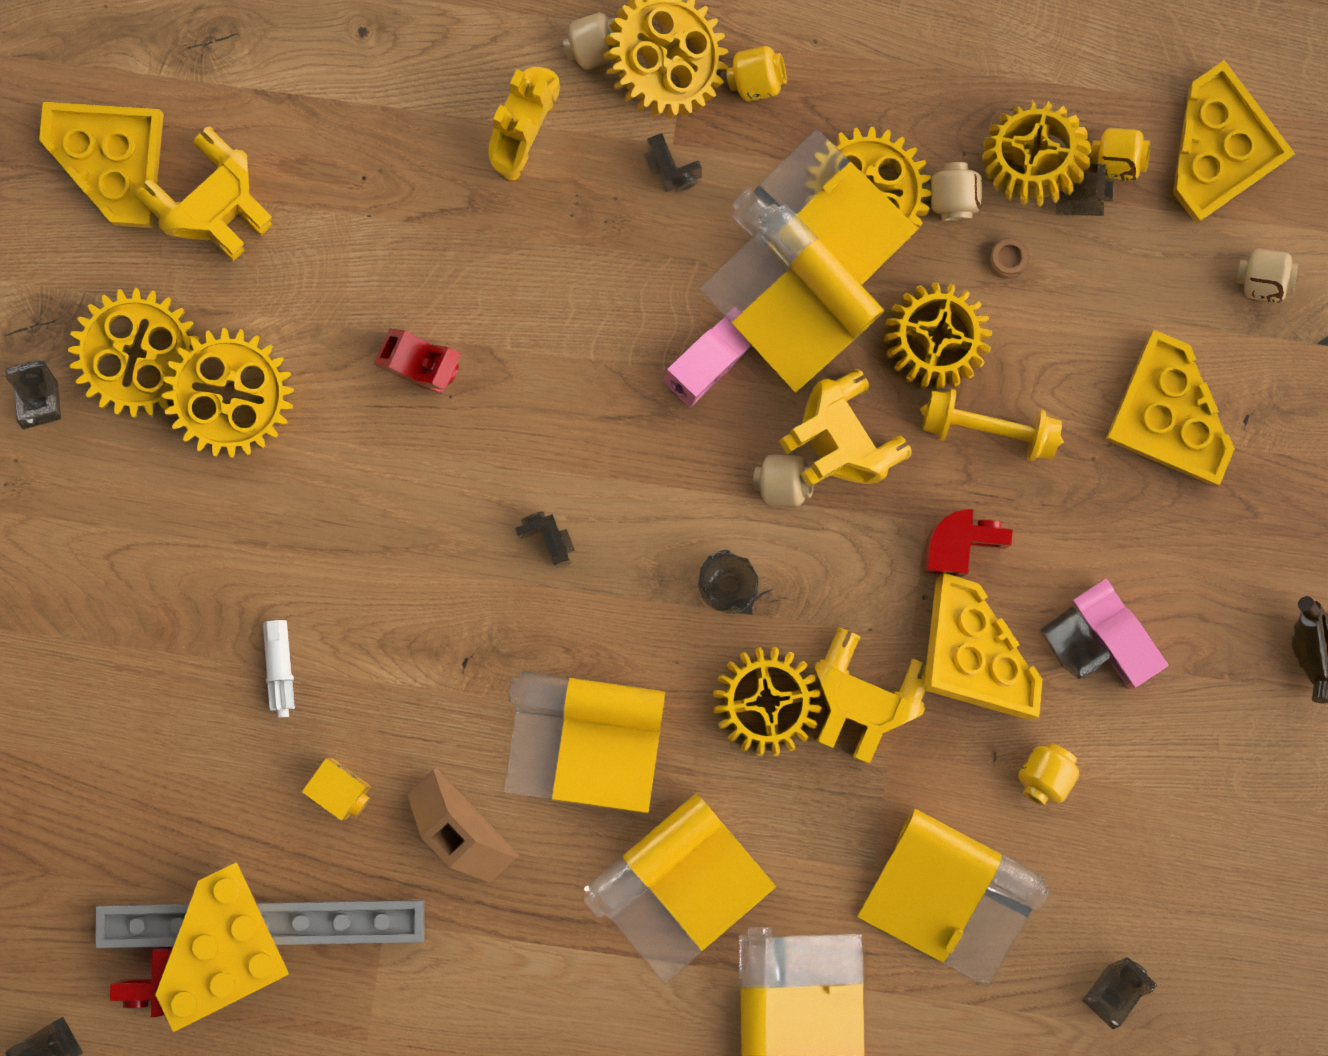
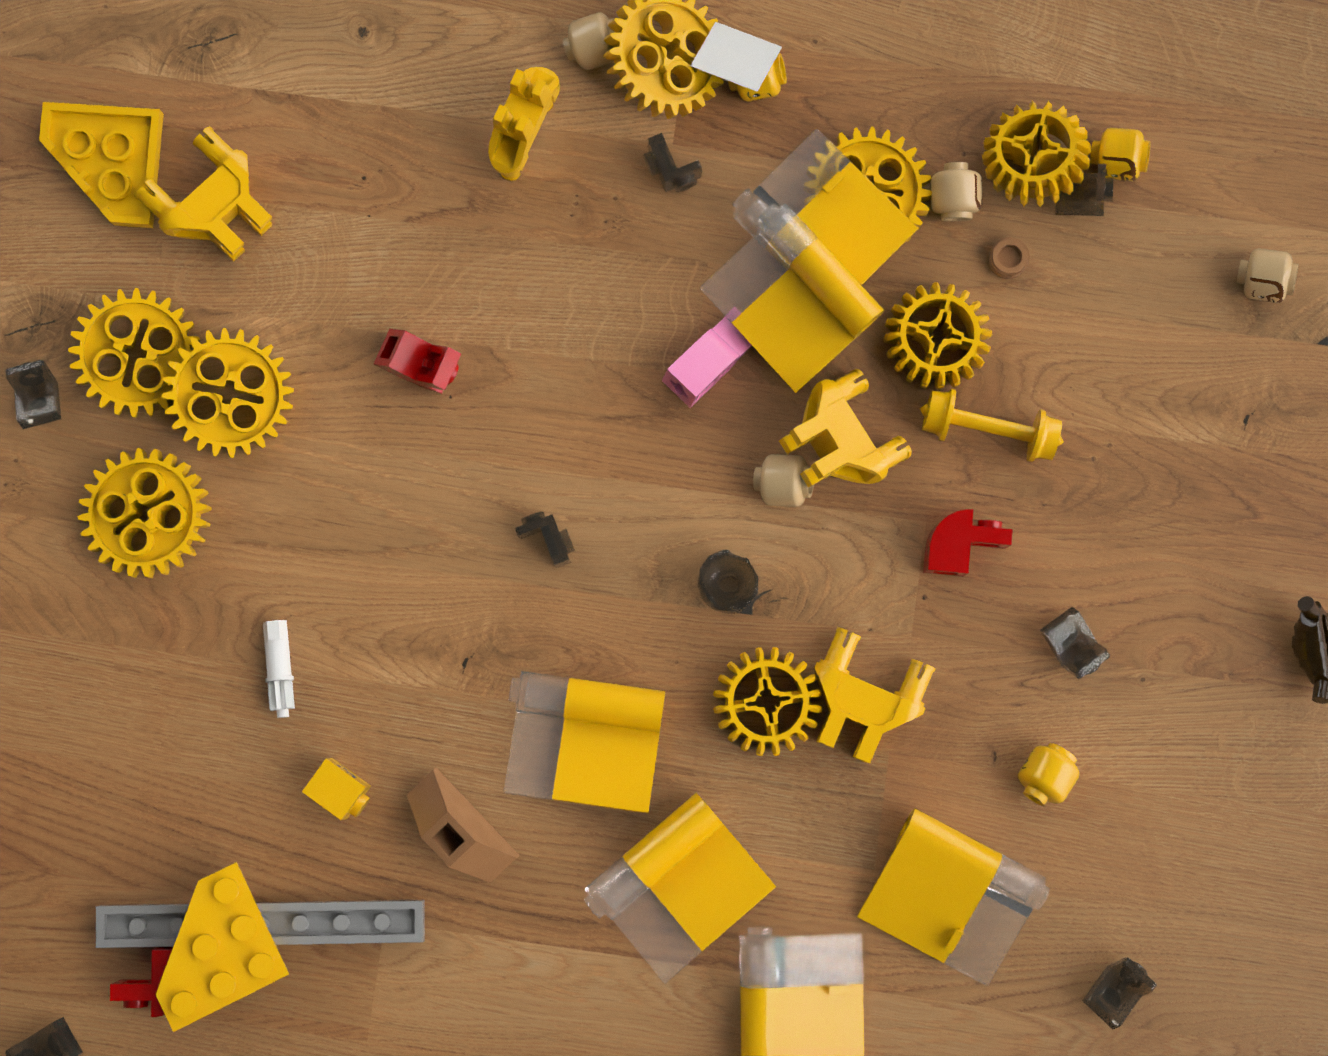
(126, 483): none -> yellow gear
(736, 56): none -> white sticker
(976, 654): yellow plate -> none
(1120, 632): bright pink piece -> none
(1172, 413): yellow plate -> none
(1223, 143): yellow plate -> none

